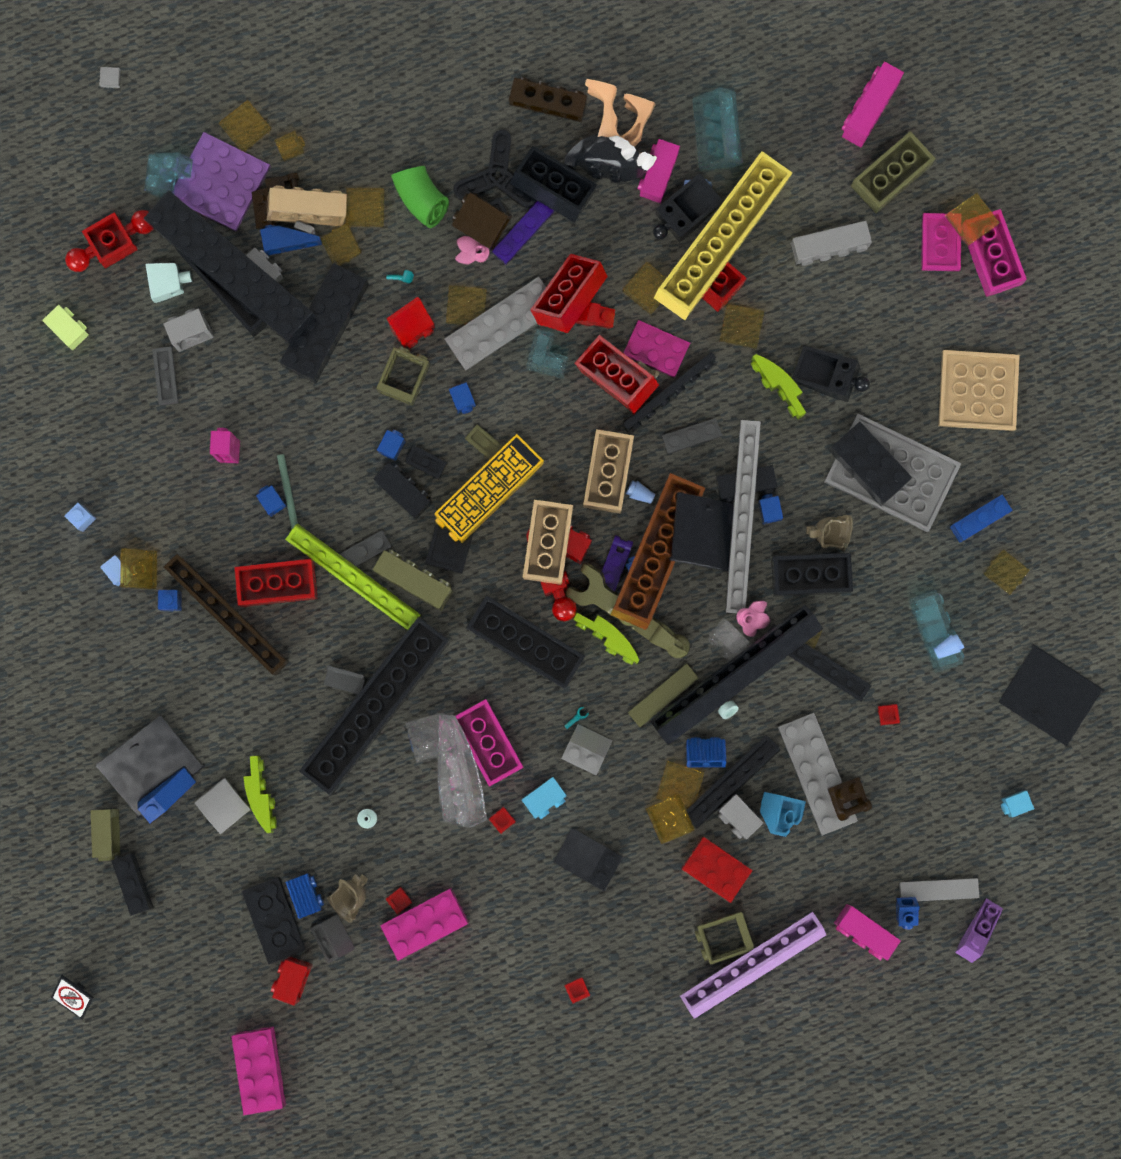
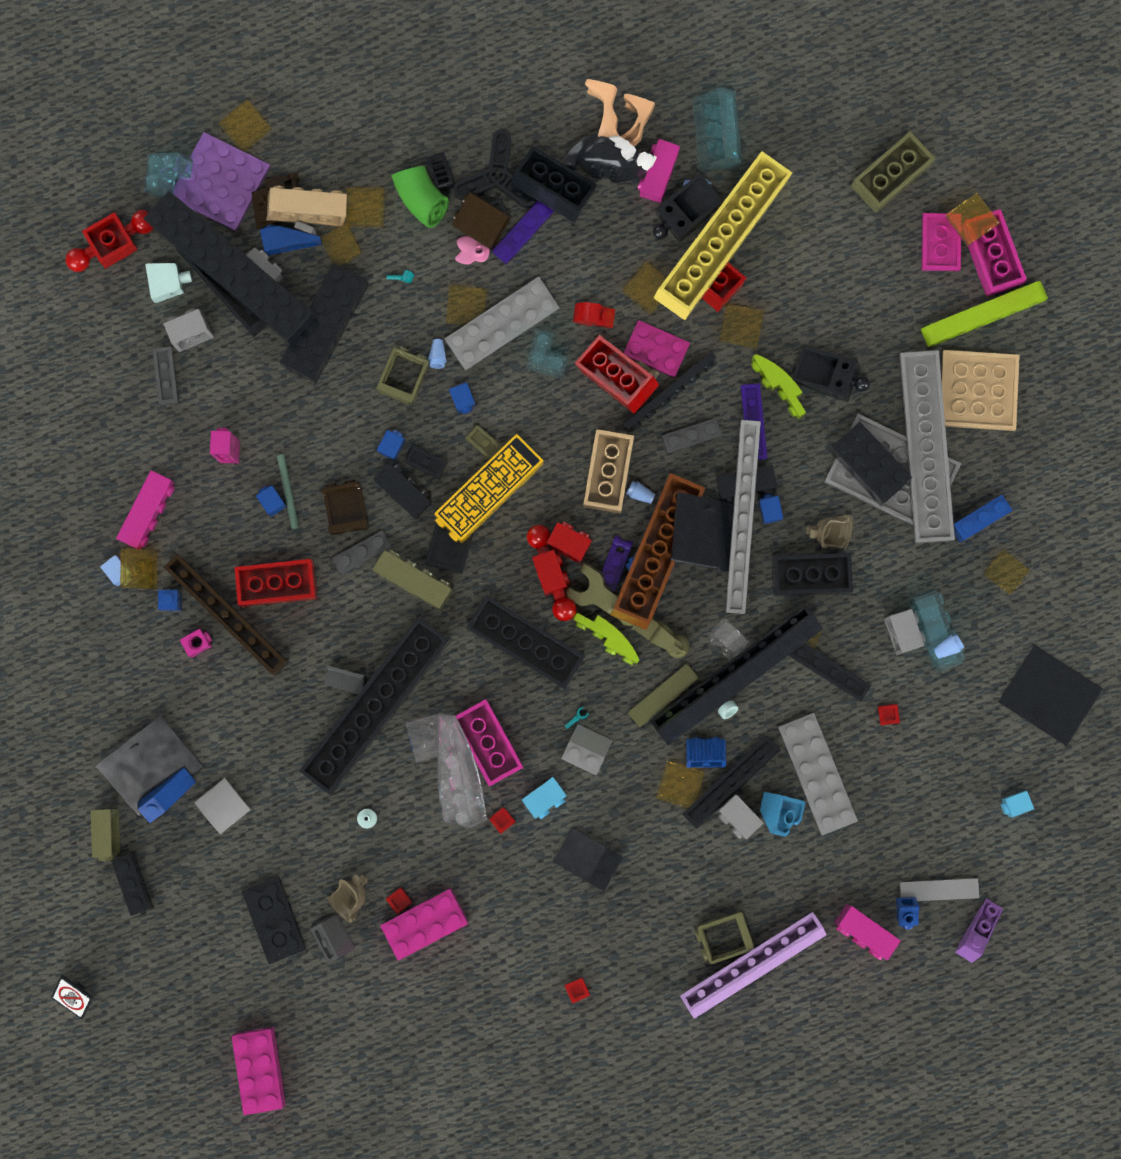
(65, 327): yellowish green piece -> none
(80, 517): light blue brick -> none
(110, 77): light grey tile -> none
(146, 510): none -> dark pink brick
(187, 642): none -> dark pink brick
(260, 803): lime slope -> none
(290, 145): clear yellow brick -> none
(291, 980): red brick -> none
(304, 895): blue brick -> none
(345, 507): none -> dark brown panel
(352, 576): lime tile -> none
(411, 323): red slope -> none
(437, 355): none -> light blue cone
(444, 186): none -> black slope
(548, 542): tan brick -> none
(555, 107): dark brown brick -> none
(569, 293): red brick -> none
(670, 819): clear yellow tile -> none
(716, 869): red brick -> none
(753, 412): none -> dark purple plate
(753, 618): bright pink plate -> none
(831, 242): light grey brick -> none
(845, 793): dark brown plate -> none
(871, 103): dark pink brick -> none
(905, 631): none -> light grey brick
(927, 446): none -> light grey plate
(984, 314): none -> lime beam

